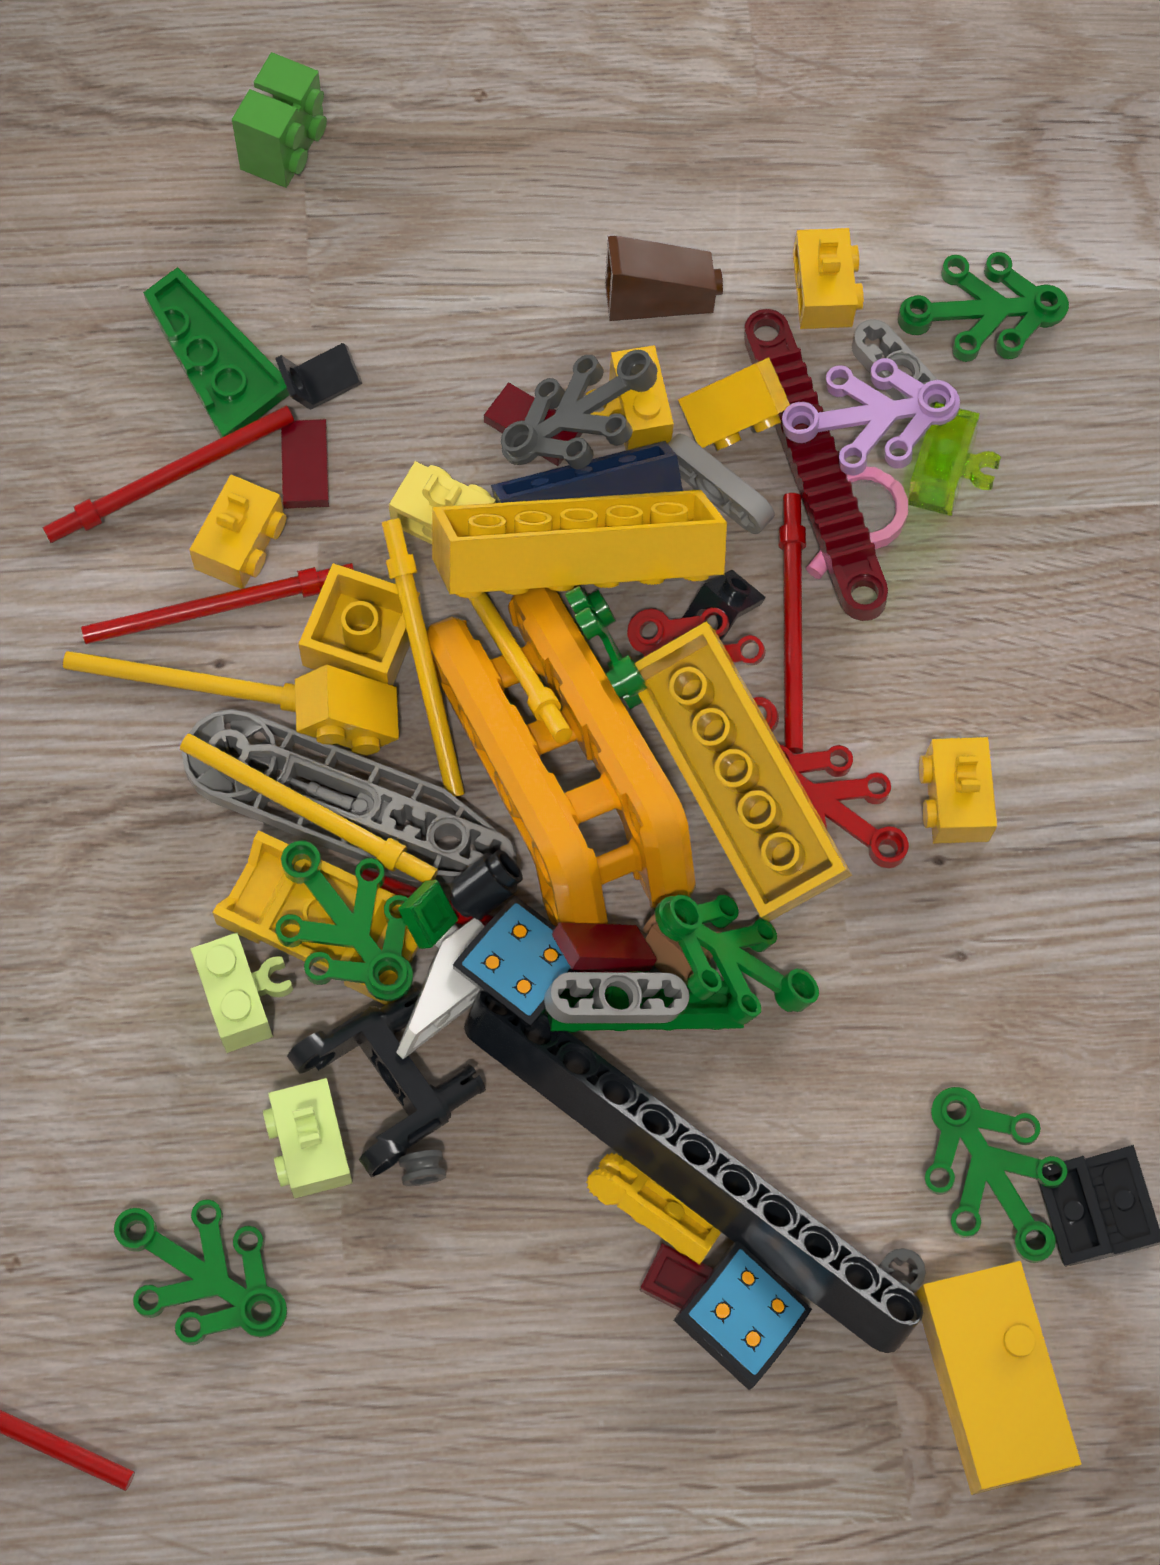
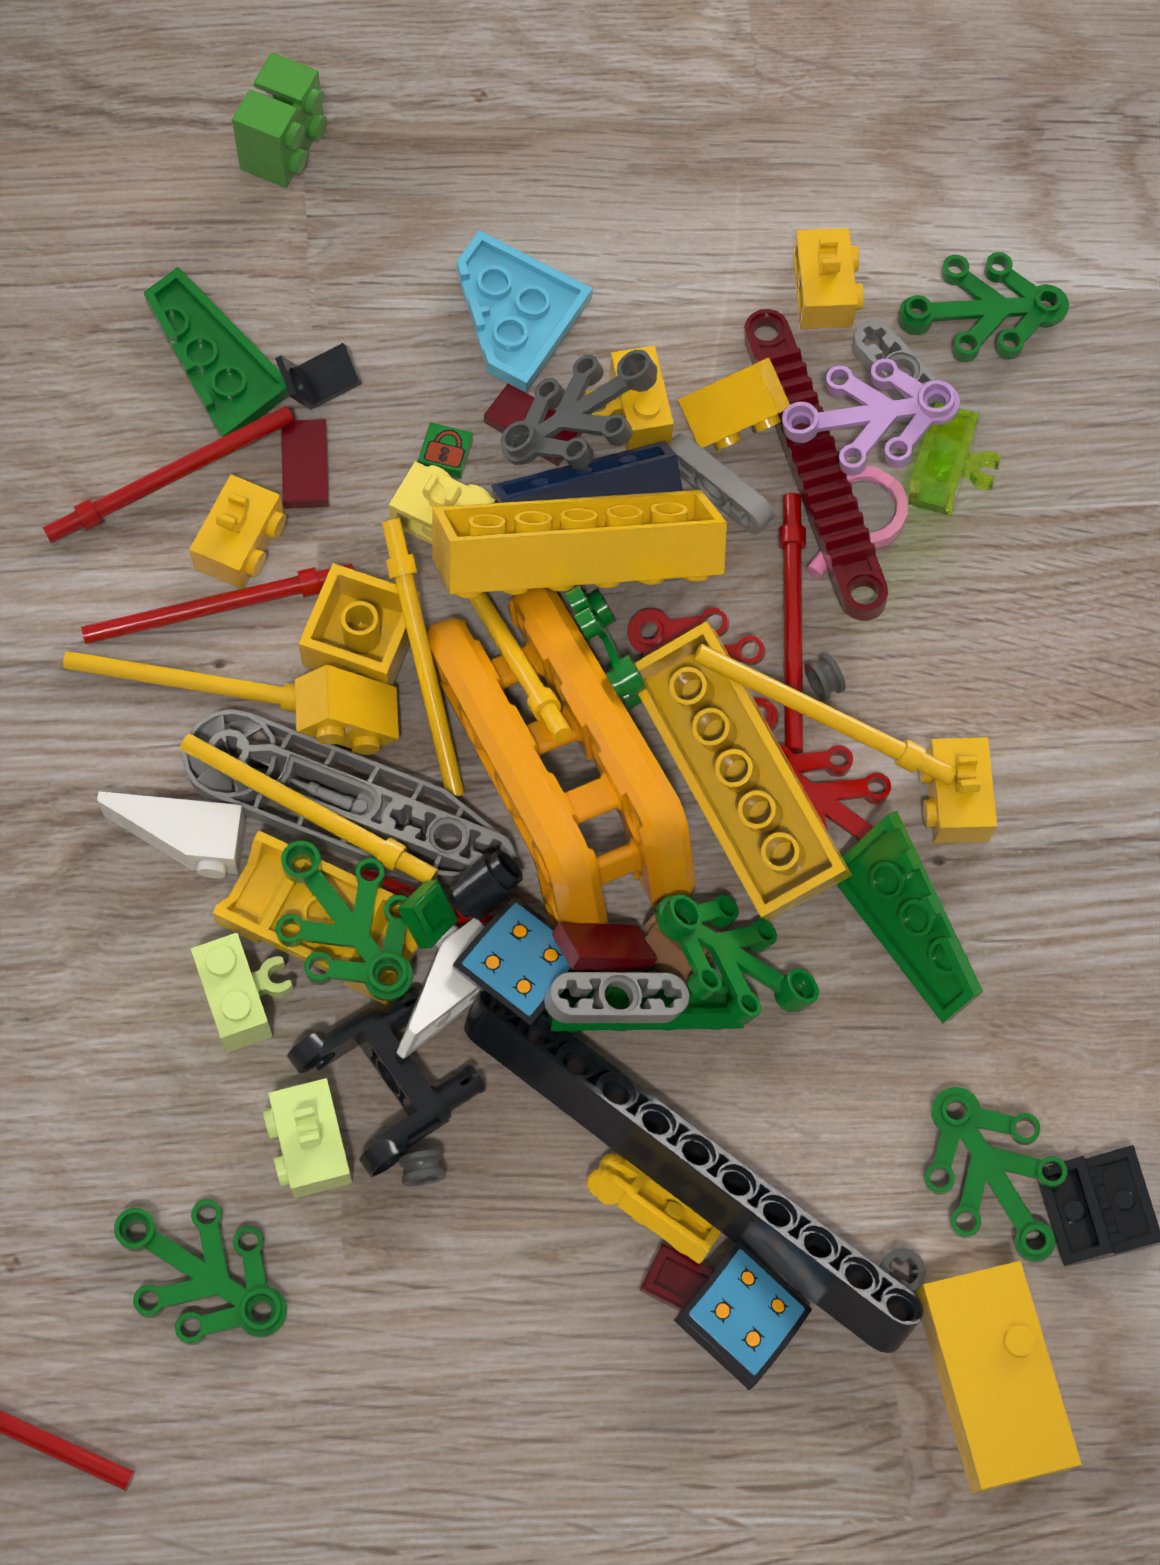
(190, 831): none -> white slope
(446, 449): none -> tile
(517, 307): none -> medium azure plate
(658, 280): reddish brown slope -> none
(729, 594): black bracket -> none
(825, 677): none -> dark grey bush
(906, 754): none -> yellow bar
(907, 917): none -> green wing

